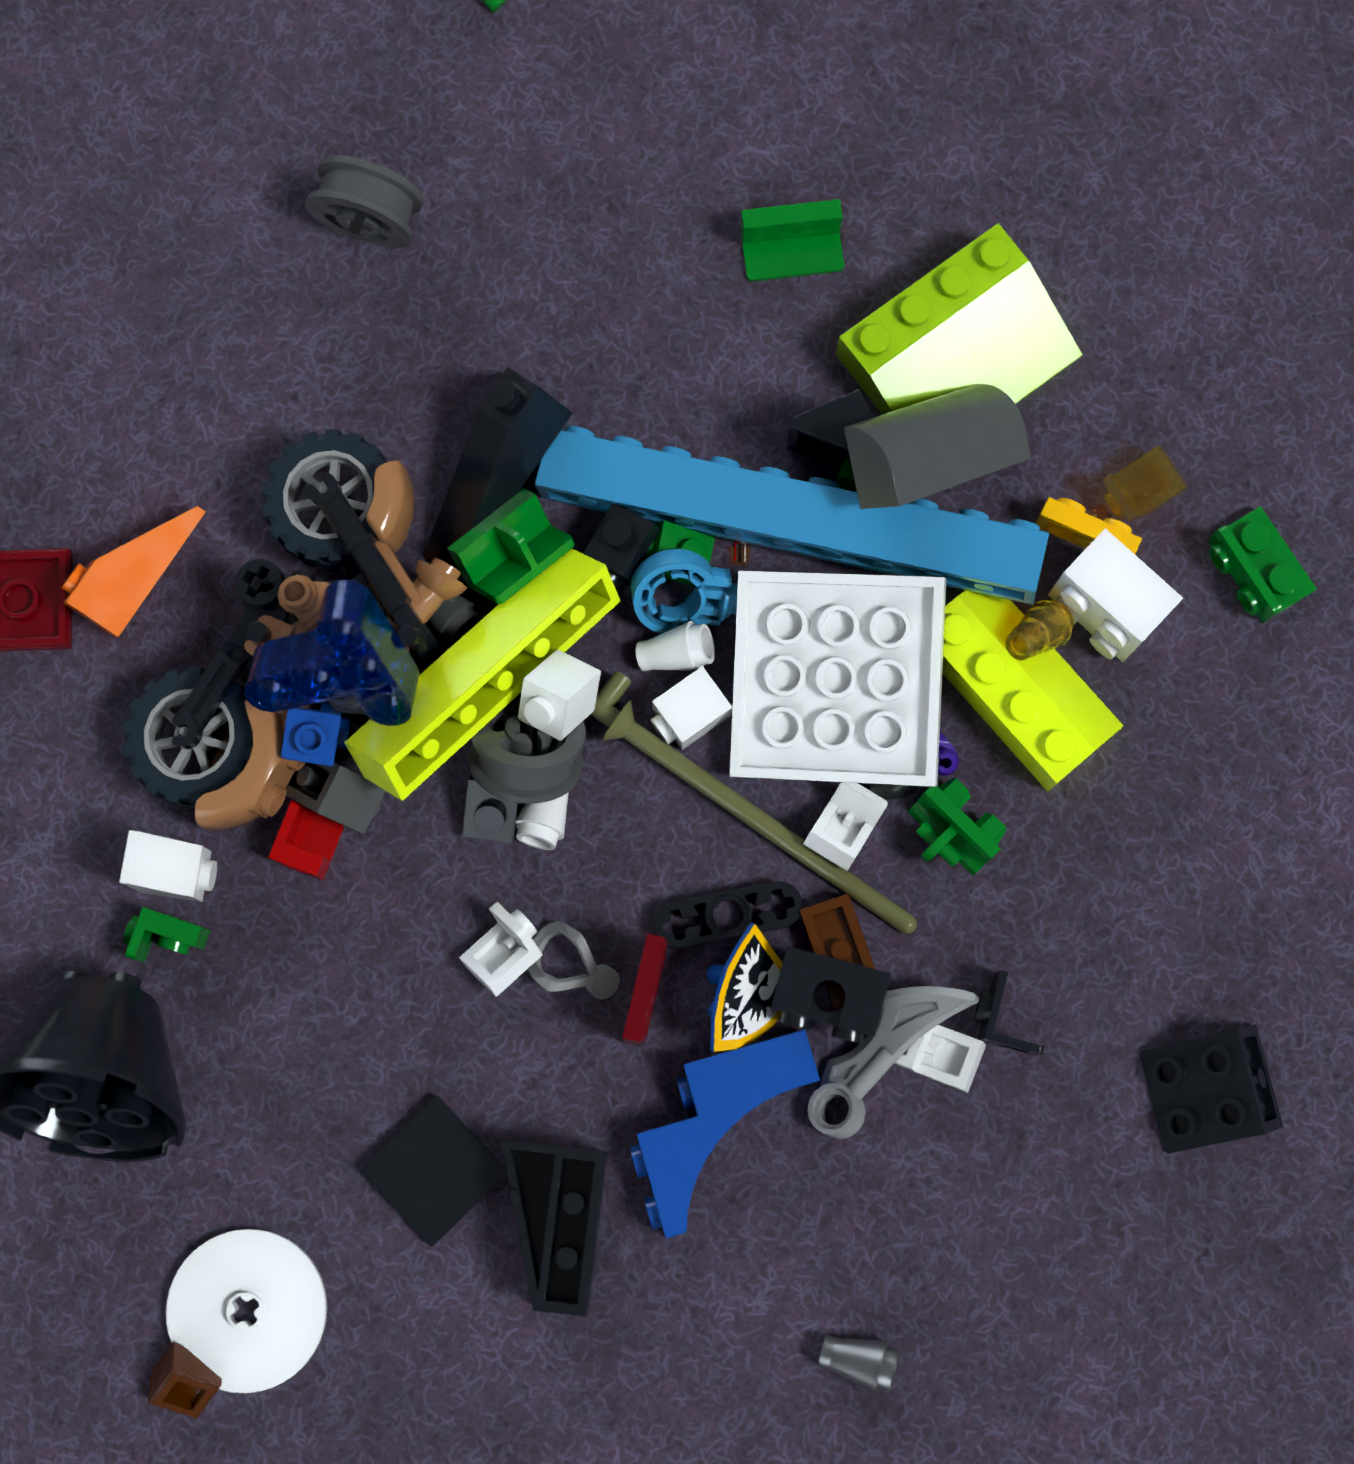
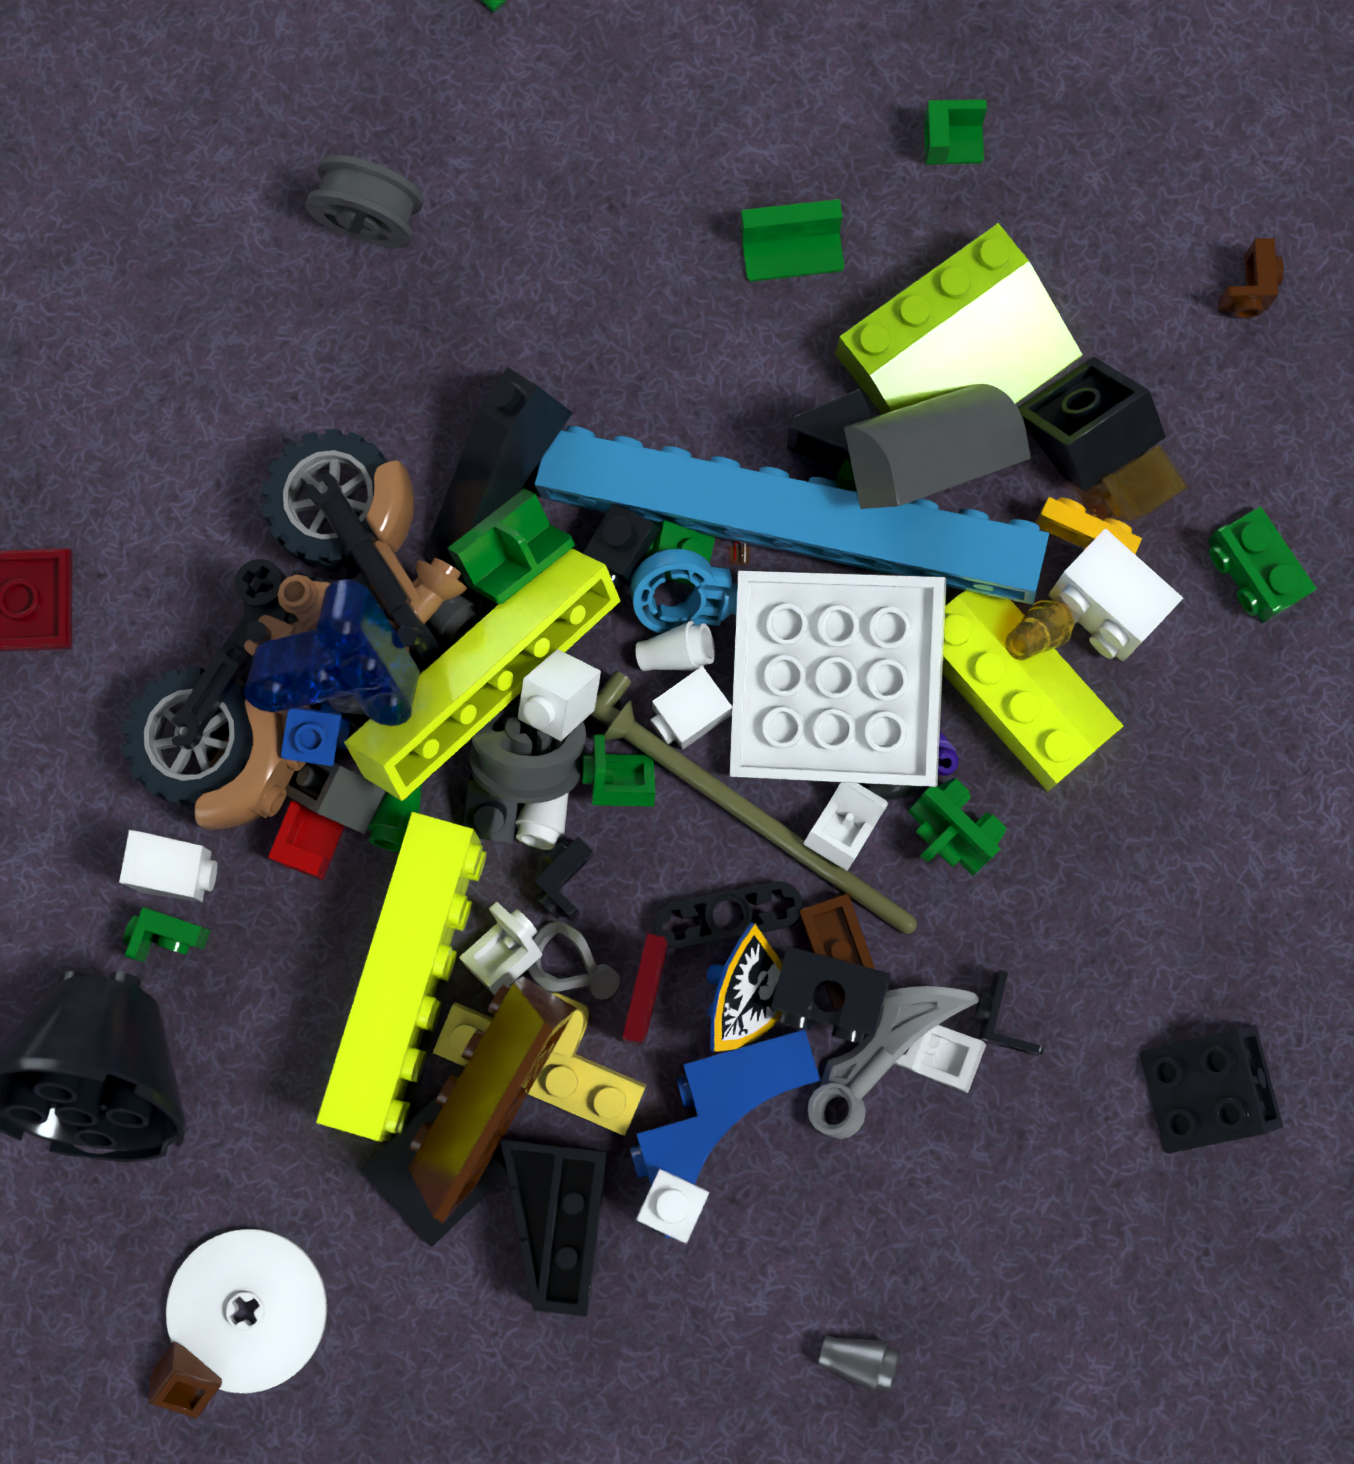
(121, 579): orange slope -> none
(392, 820): none -> green cone
(401, 979): none -> neon yellow brick
(487, 1094): none -> reddish brown slope
(562, 865): none -> black bracket
(566, 1077): none -> light yellow plate
(618, 777): none -> green bracket
(673, 1206): none -> white brick
(954, 131): none -> green panel
(1093, 422): none -> black slope
(1263, 276): none -> reddish brown bracket

